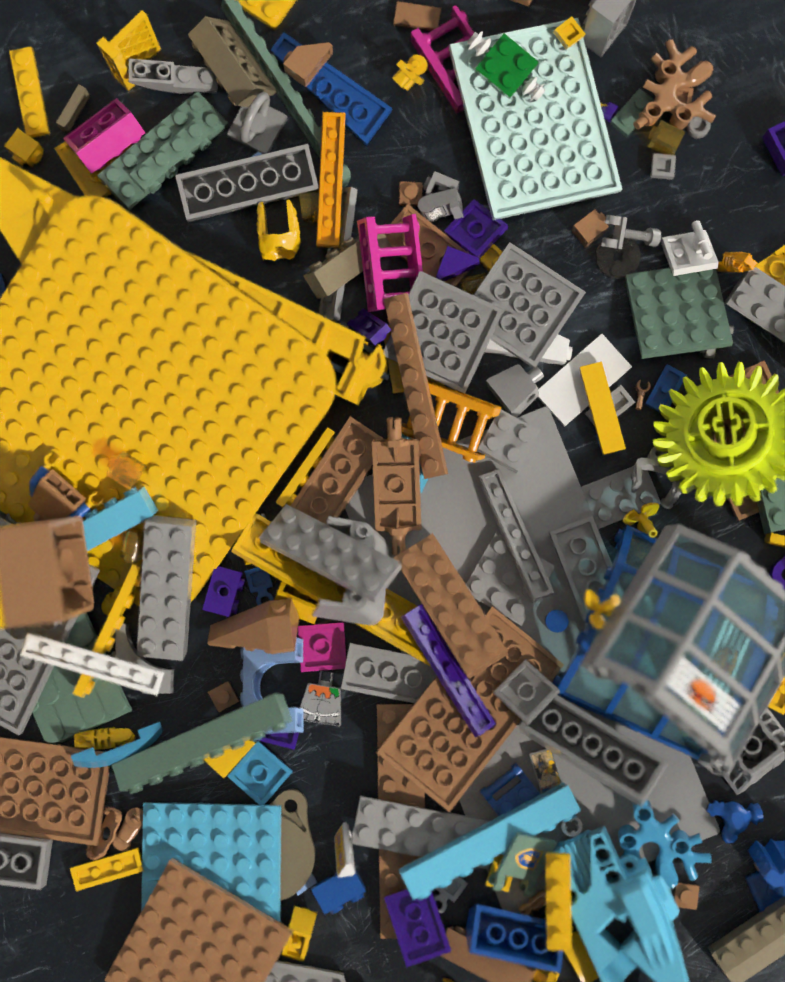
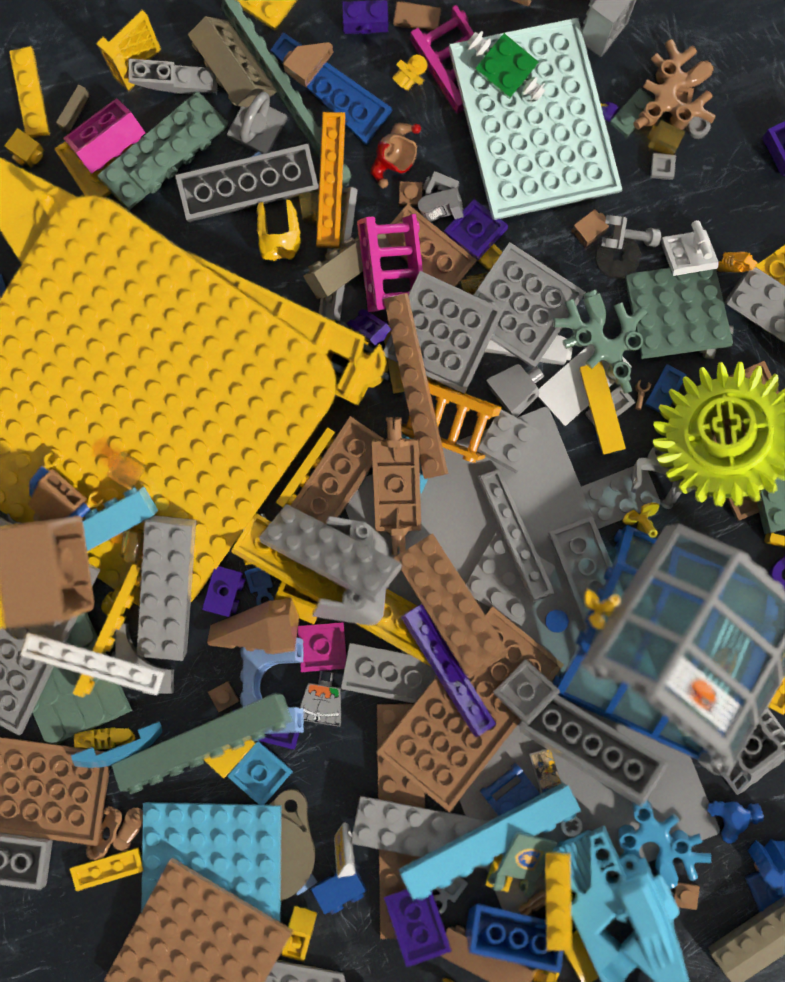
(365, 16): none -> dark purple brick
(395, 152): none -> medium nougat piece
(456, 263): dark purple slope -> none
(569, 33): yellow plate -> none
(592, 332): none -> sand green plant

